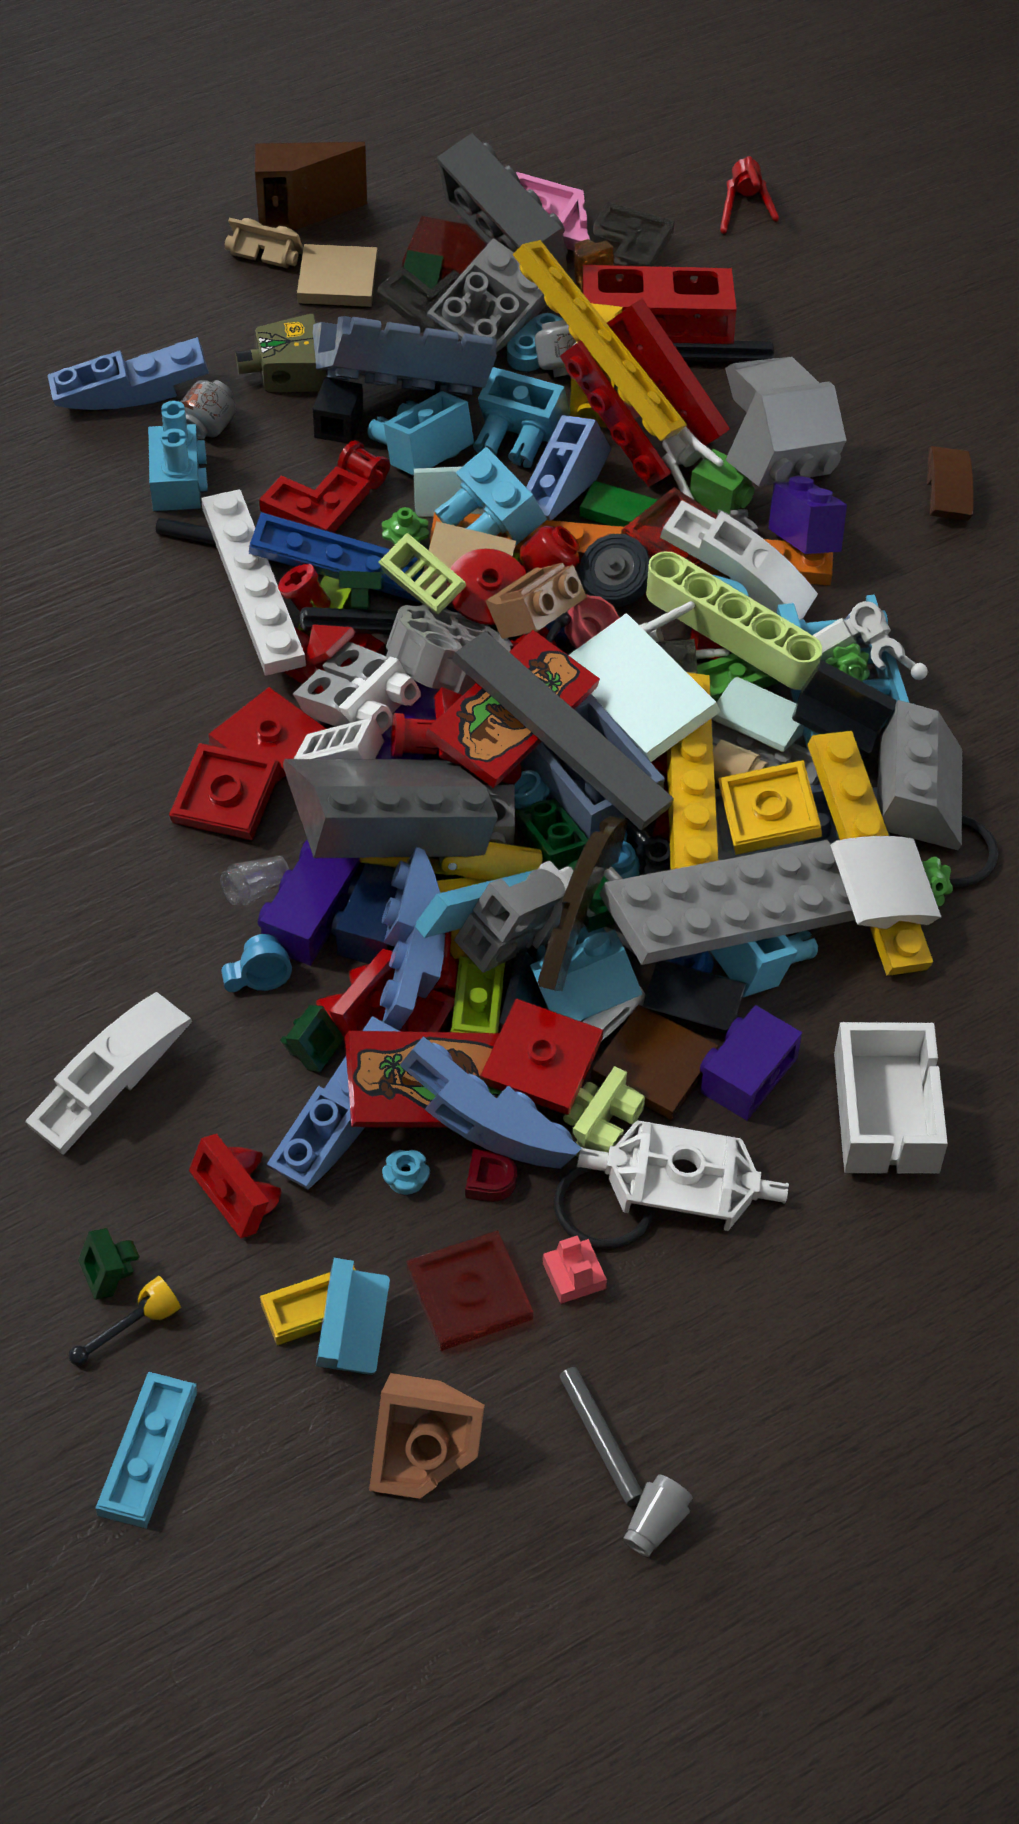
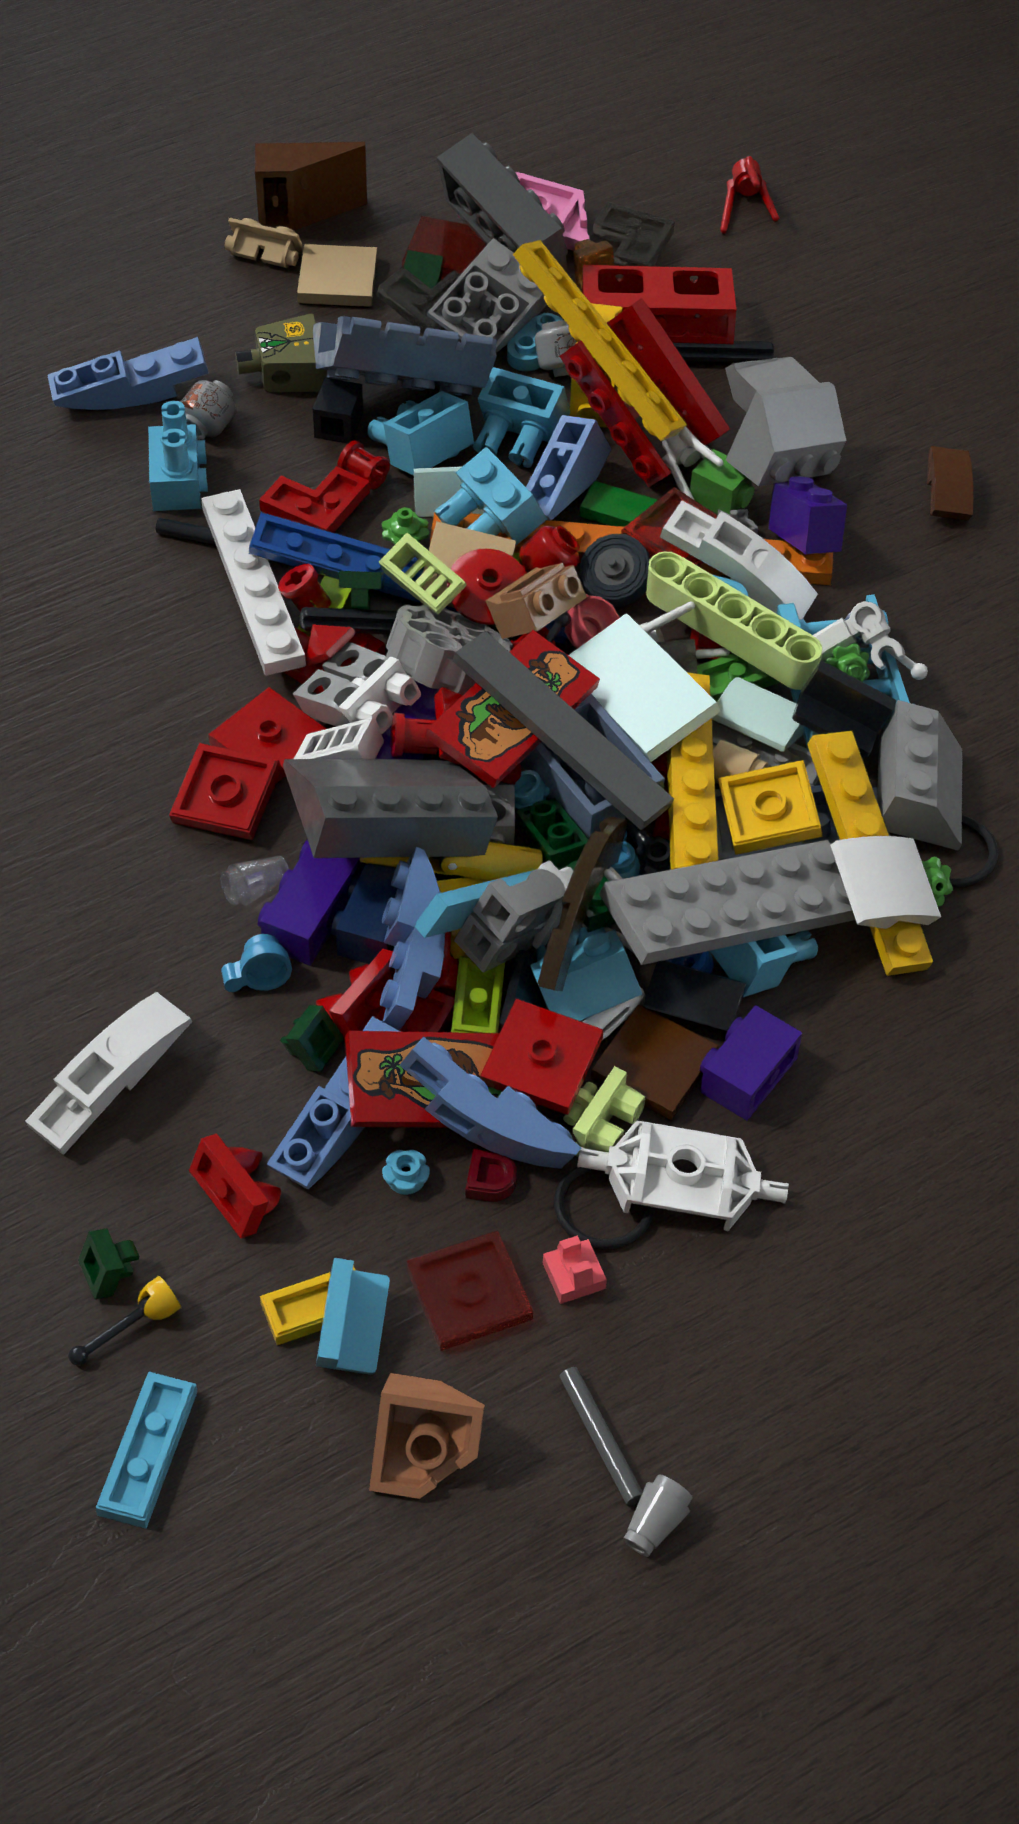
(883, 1101): white piece -> none

